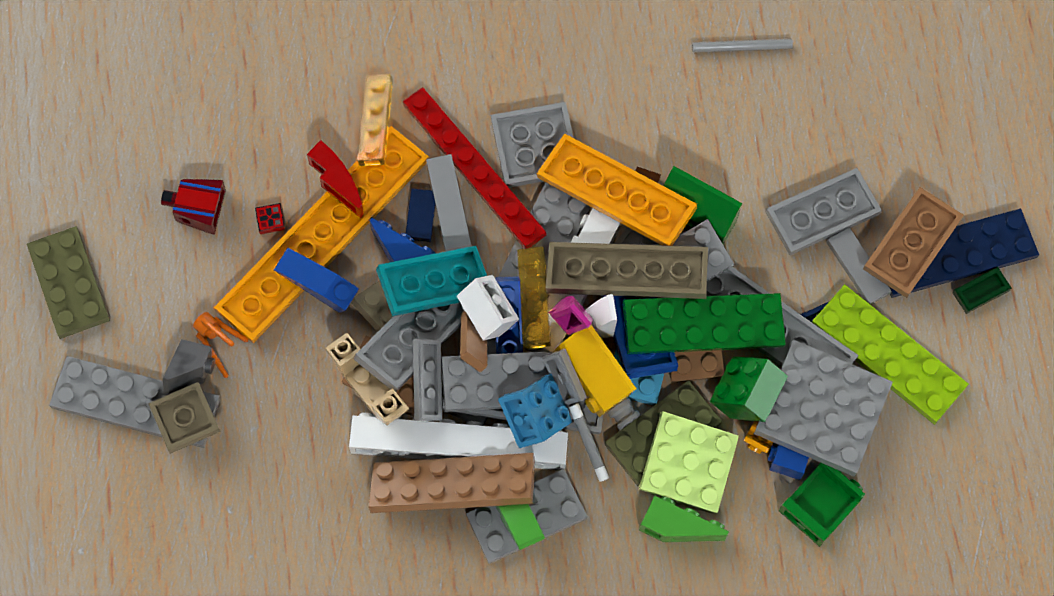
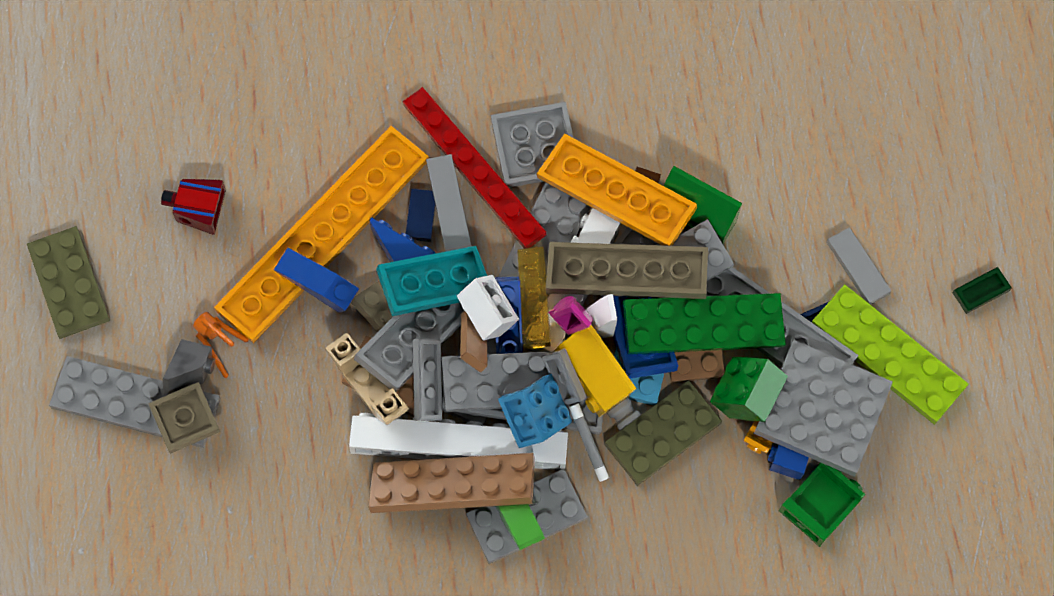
(270, 218): tile -> none
(335, 177): red slope -> none
(375, 120): clear yellow plate -> none
(675, 524): bright green slope -> none
(689, 462): yellowish green plate -> none
(742, 45): light grey bar -> none
(823, 211): light grey plate -> none
(913, 242): medium nougat plate -> none
(980, 248): dark blue plate -> none

